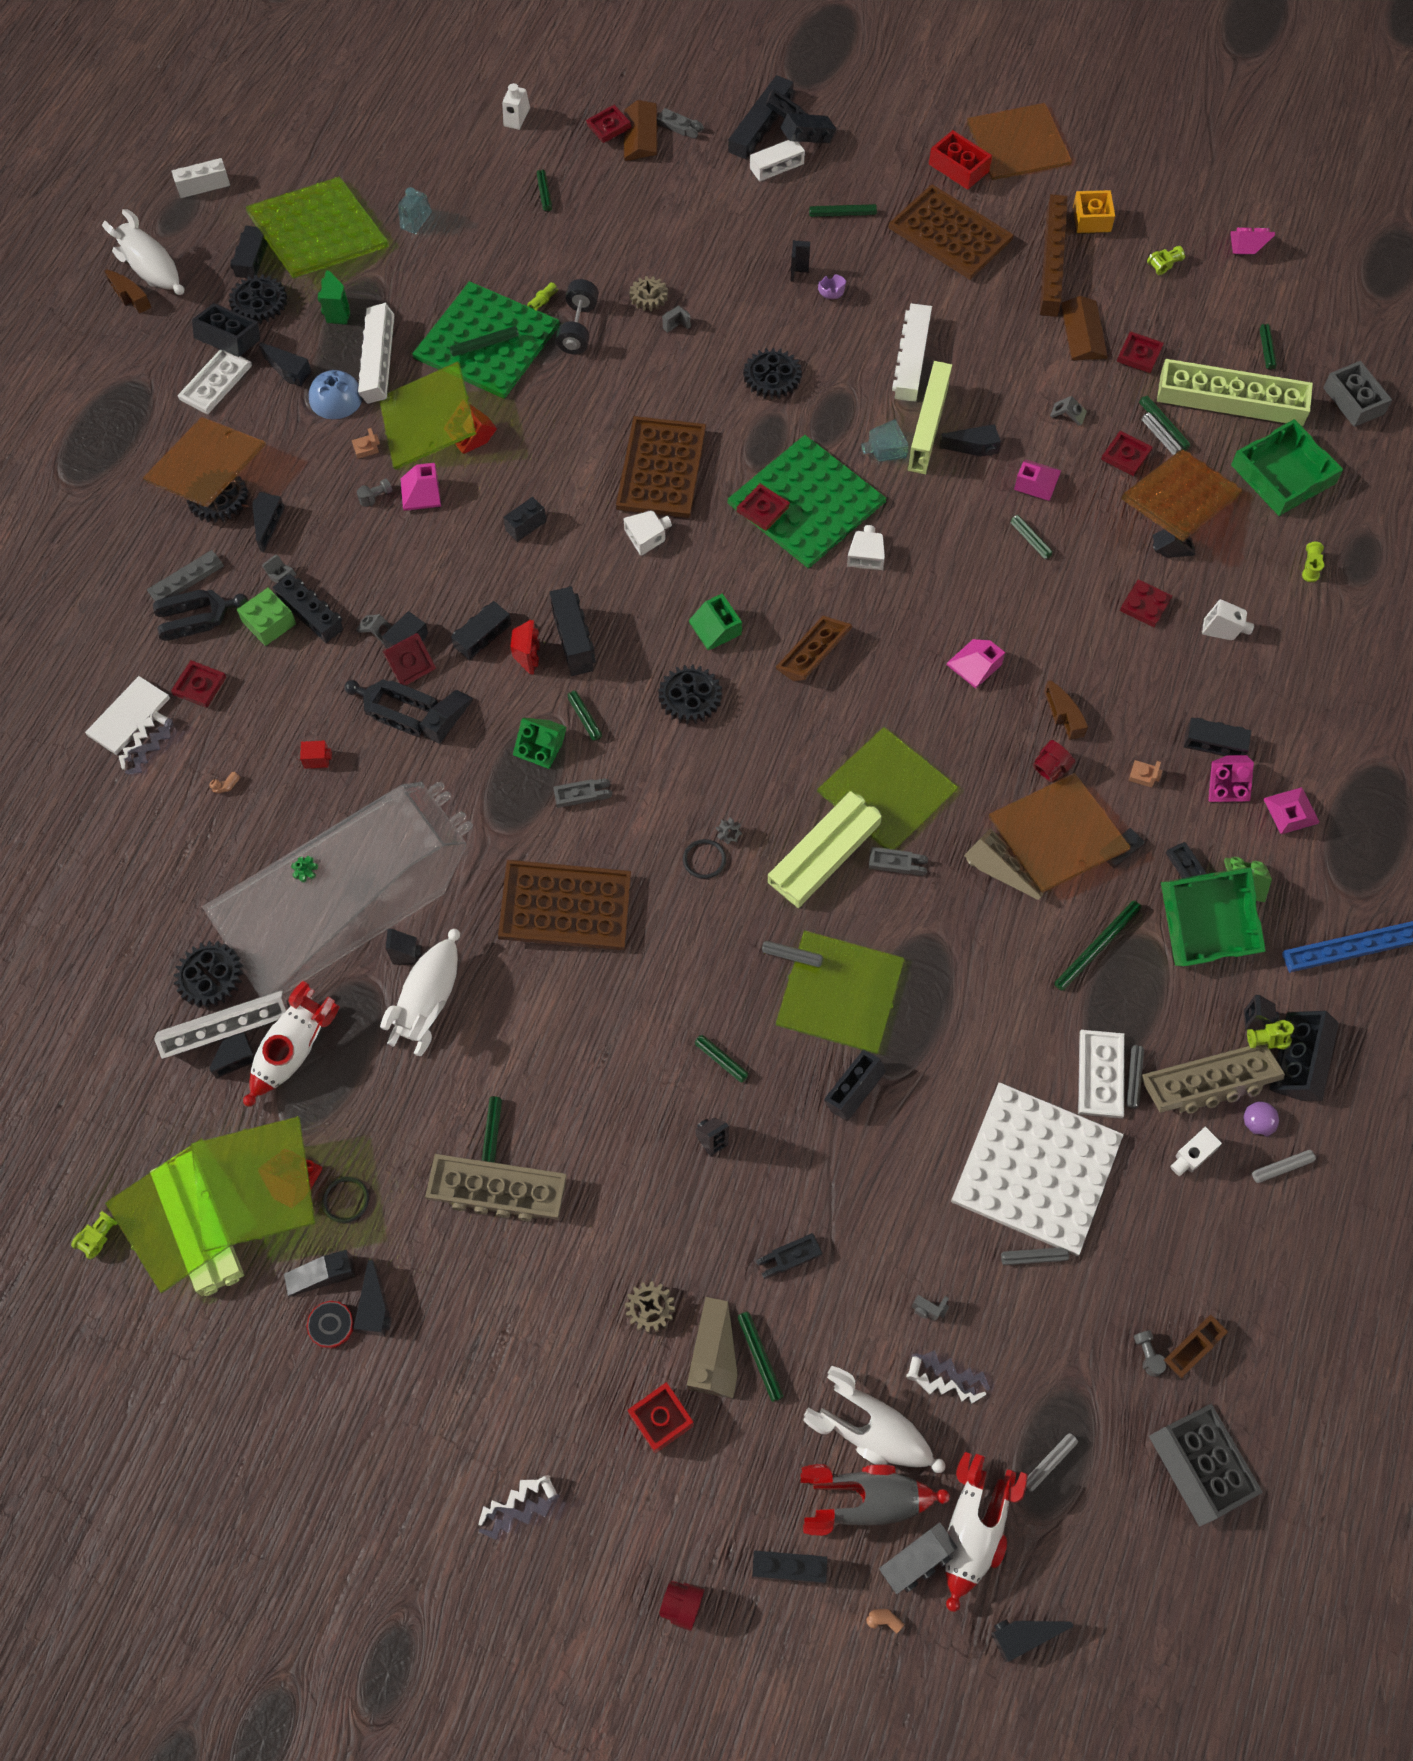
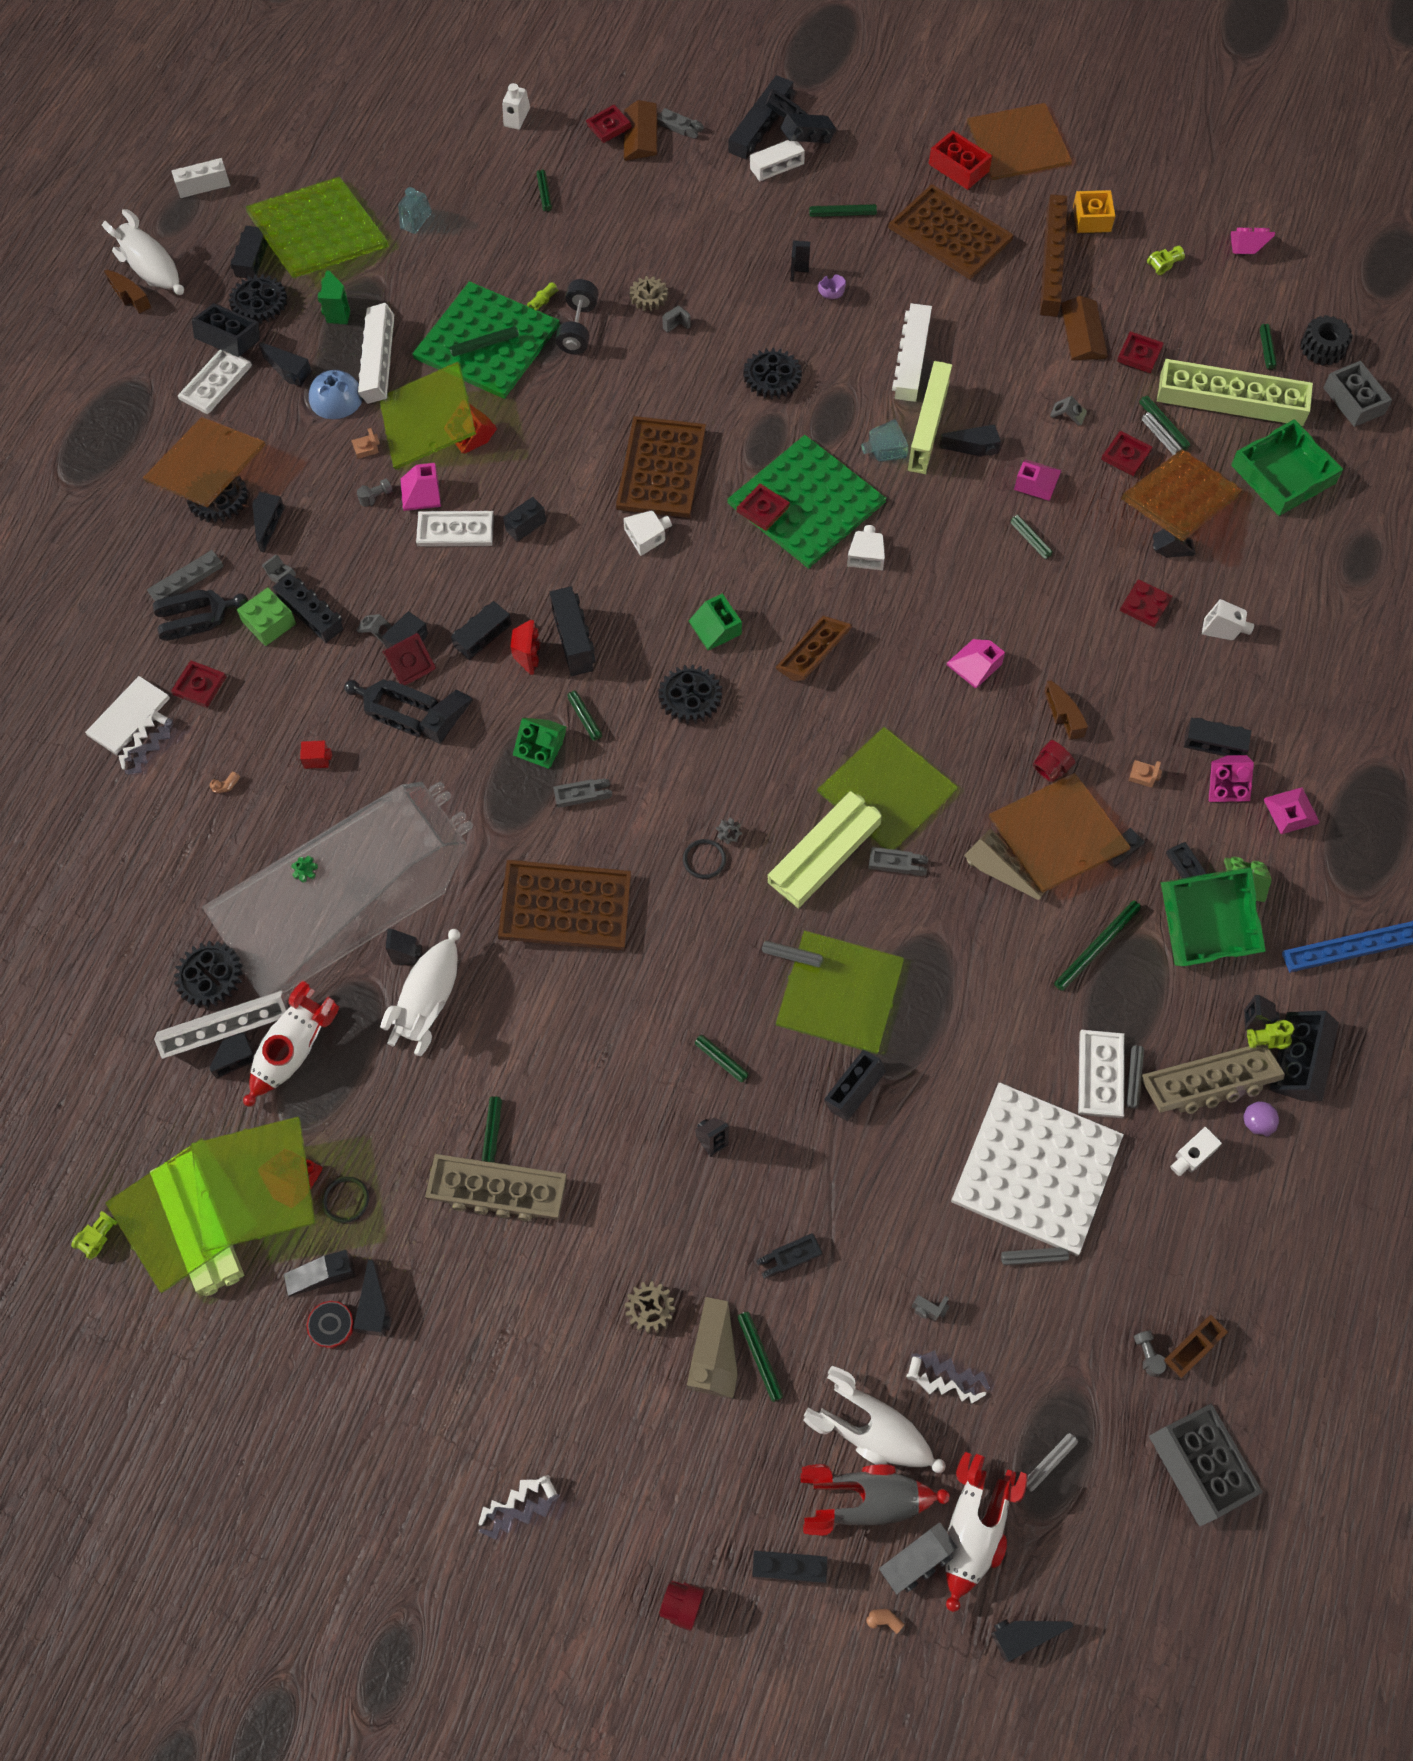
(455, 528): none -> white tile
(660, 1417): red brick -> none
(1283, 1166): light grey axle -> none
(1314, 562): lime connector -> none
(1326, 340): none -> black tyre

